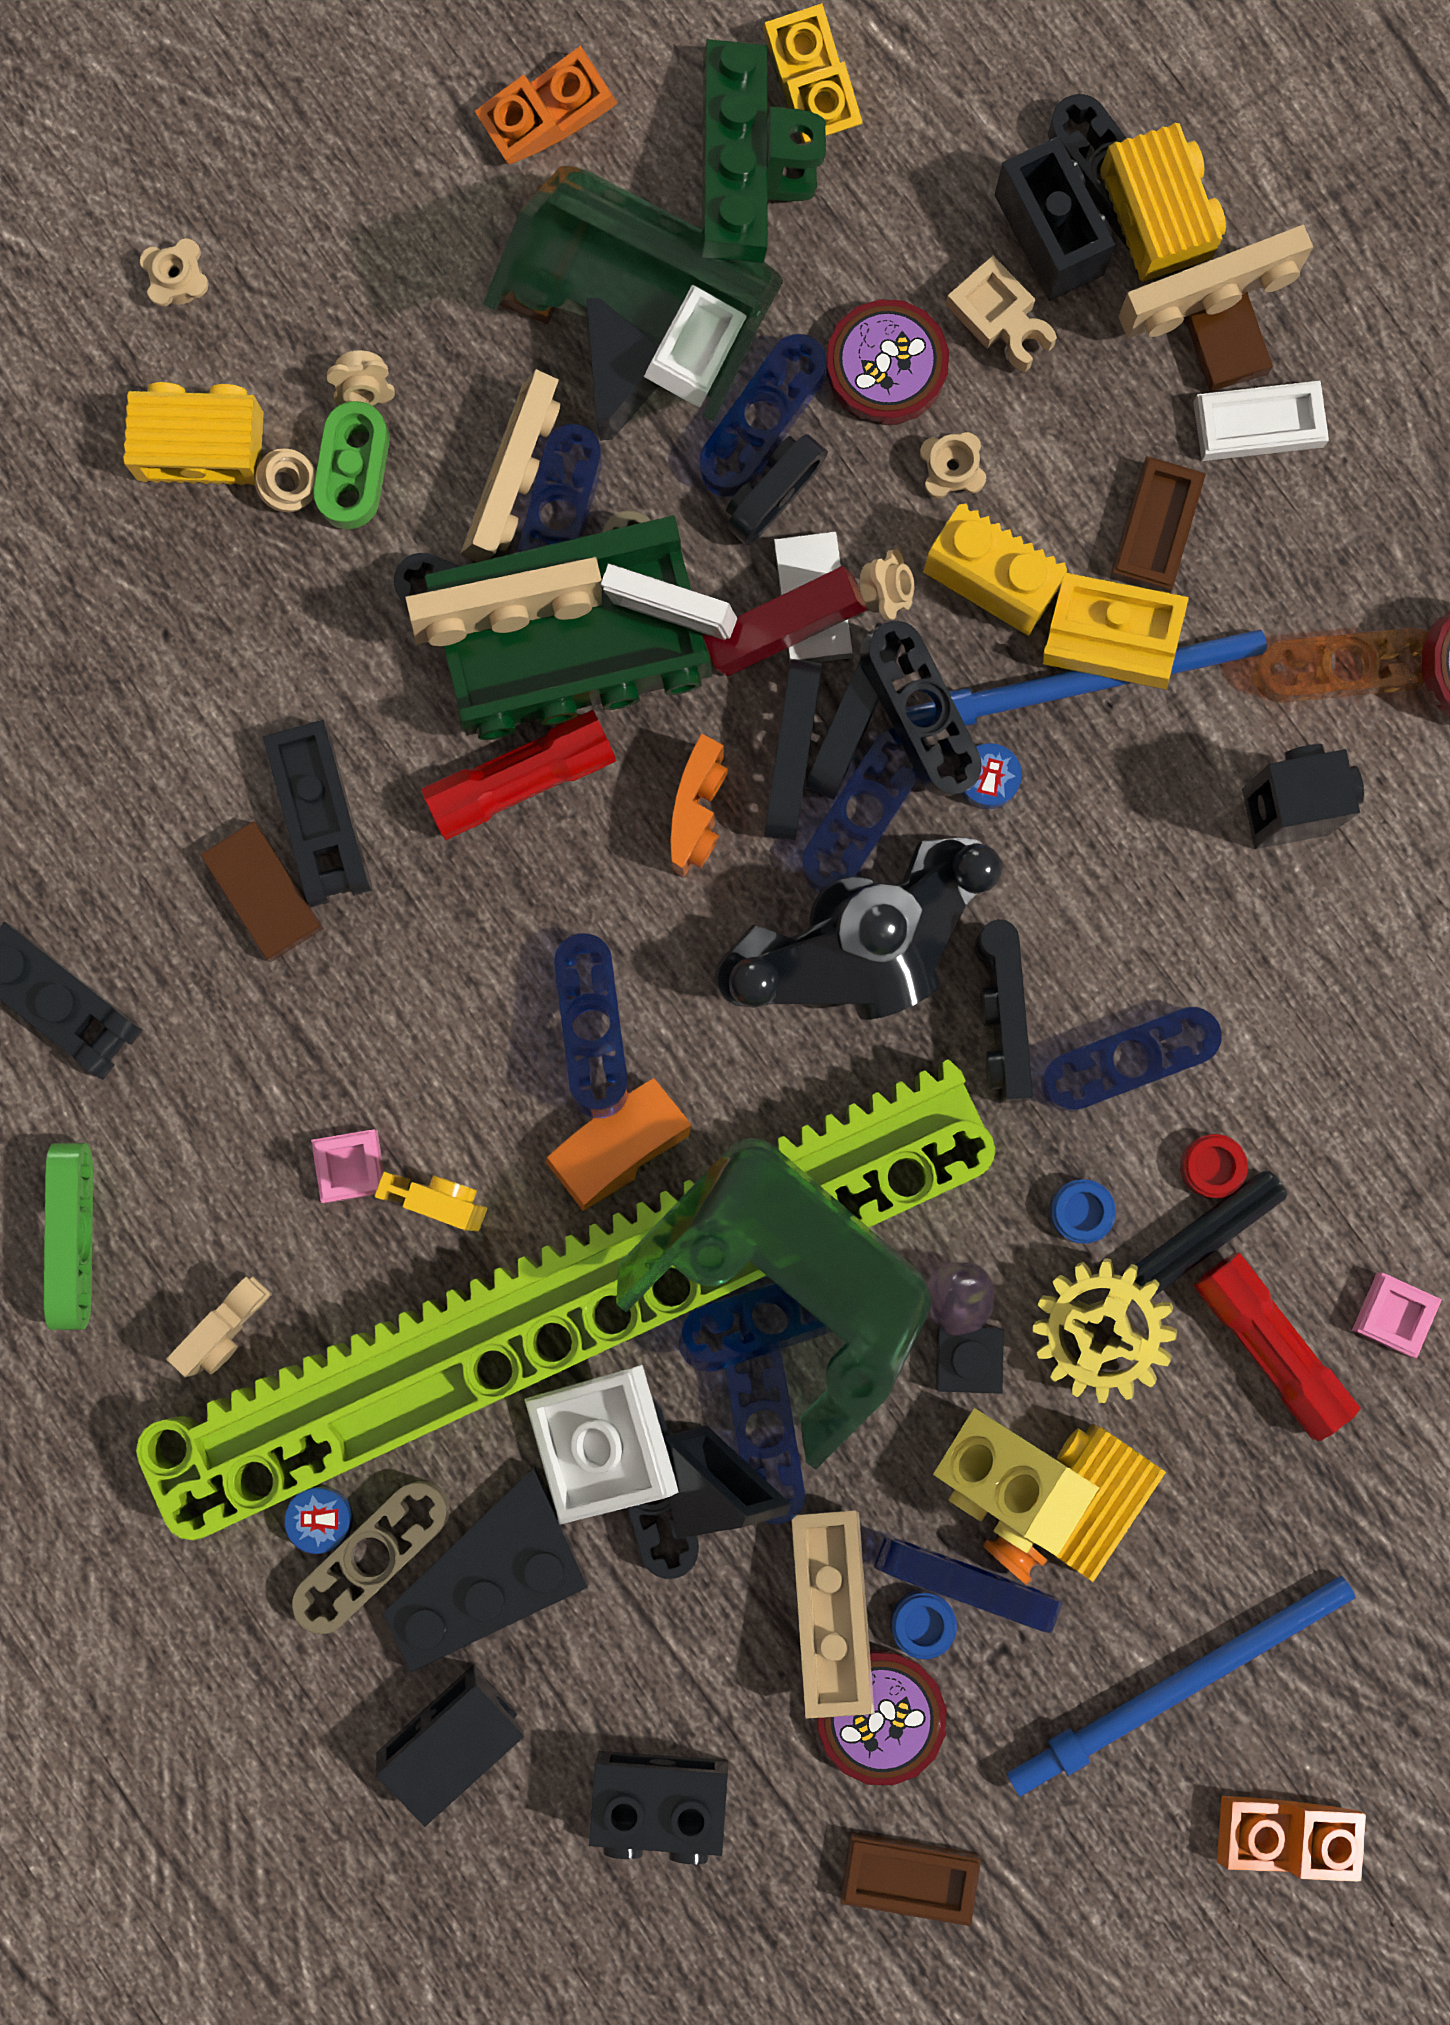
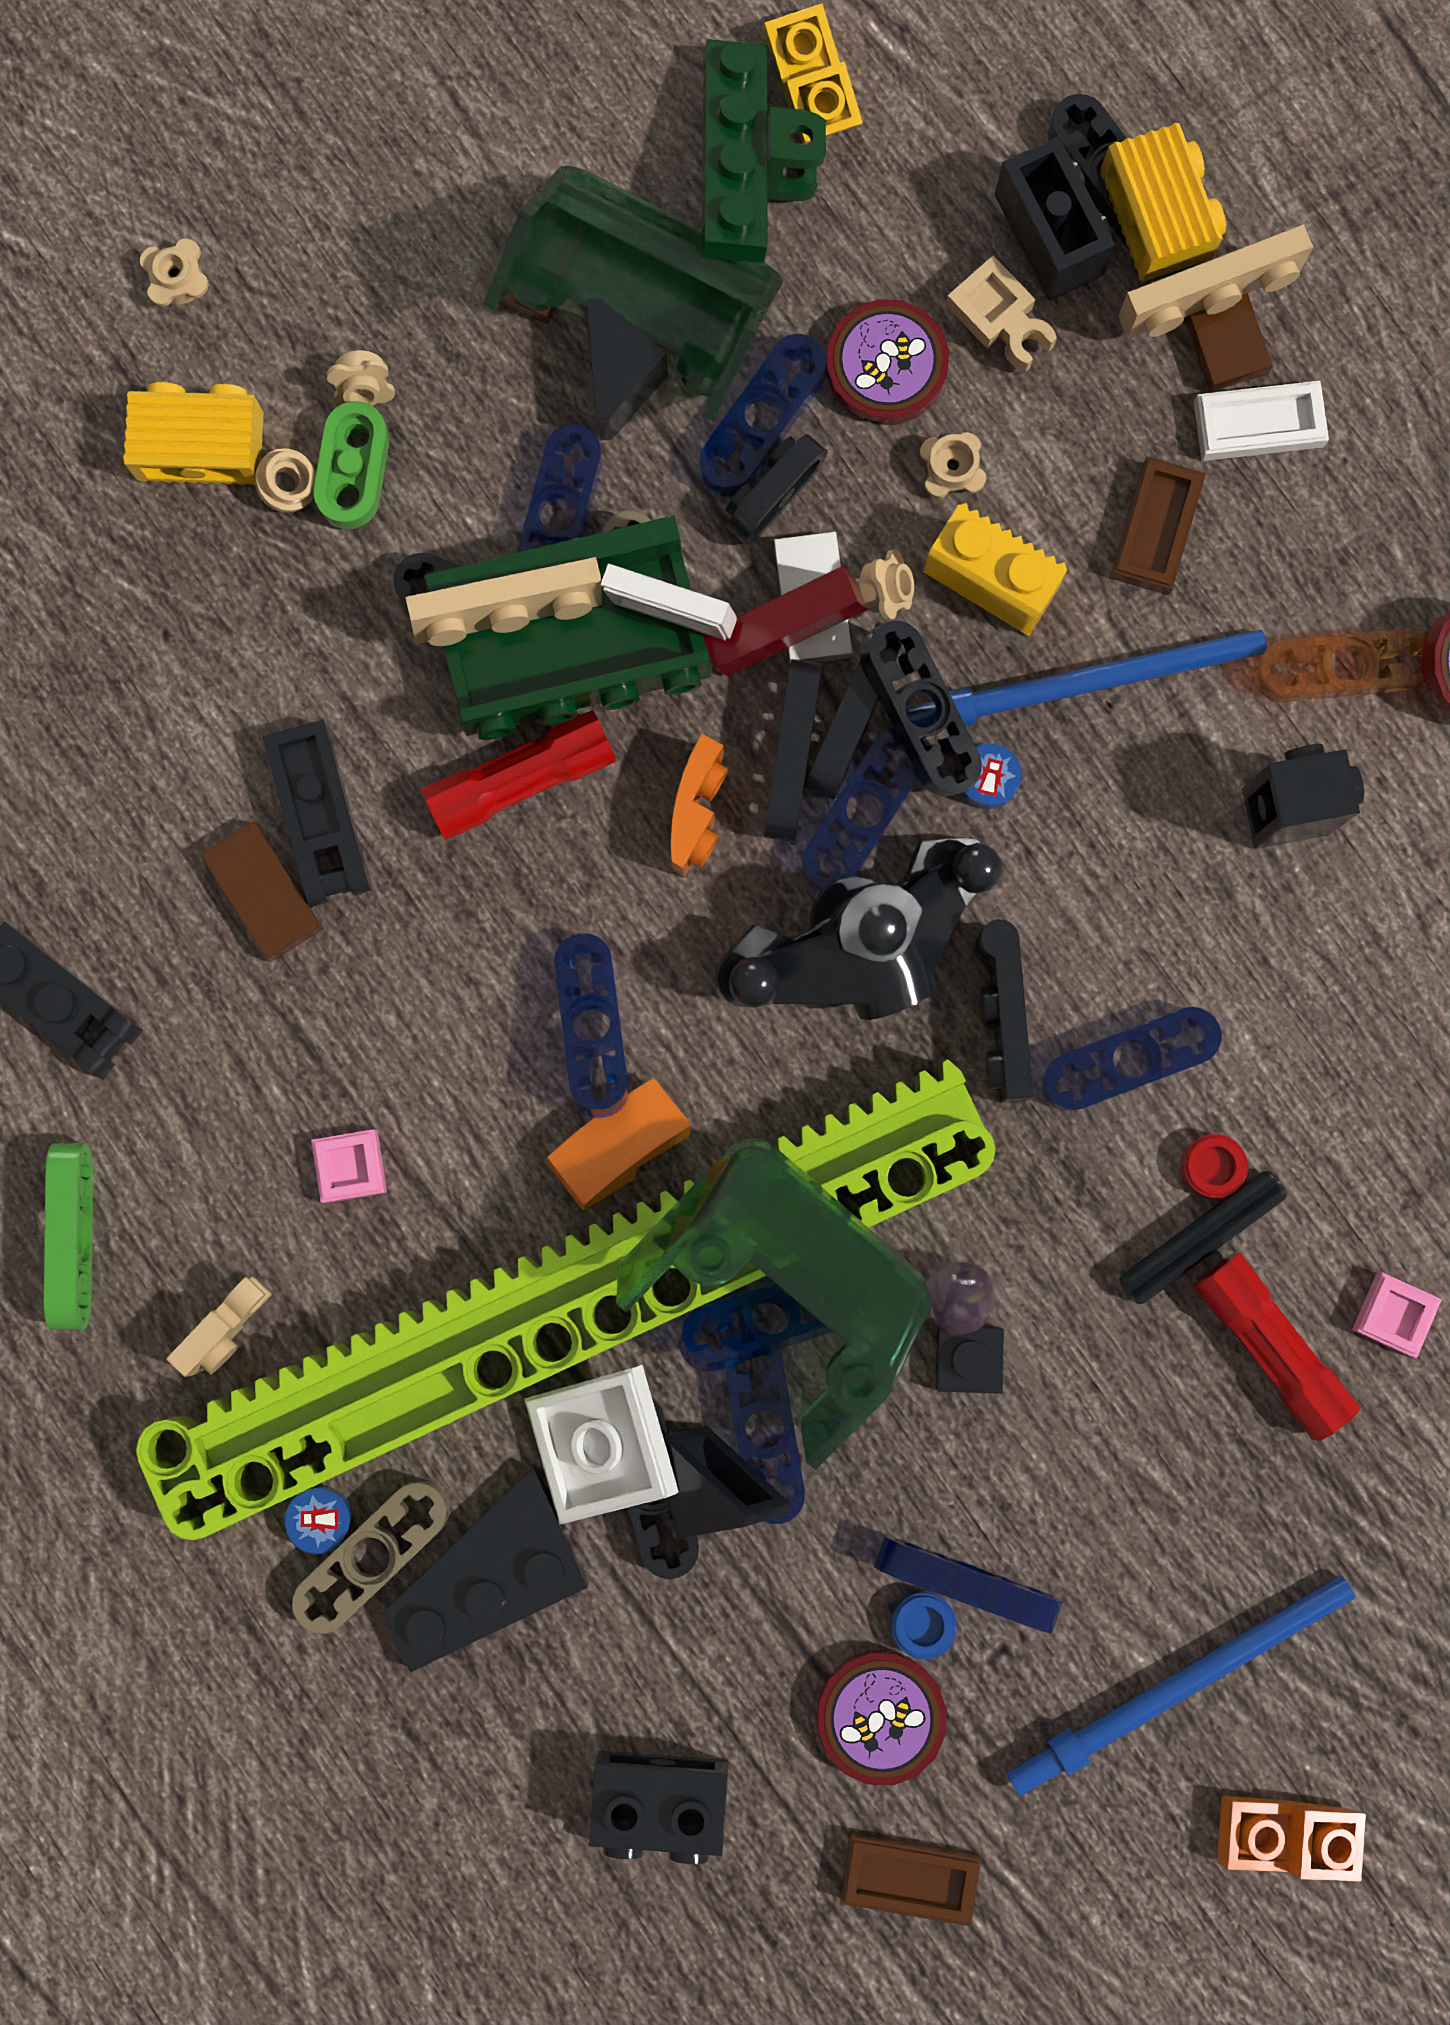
(440, 1200): yellow plate -> none
(448, 1746): black hinge -> none
(512, 468): tan plate -> none
(547, 110): orange slope -> none
(695, 346): white tile -> none
(832, 1615): tan plate -> none
(1014, 1482): light yellow brick -> none
(1014, 1558): orange bush -> none
(1082, 1211): blue tile -> none
(1115, 630): yellow plate -> none
(1124, 1487): yellow brick -> none
(1134, 1341): light yellow gear -> none

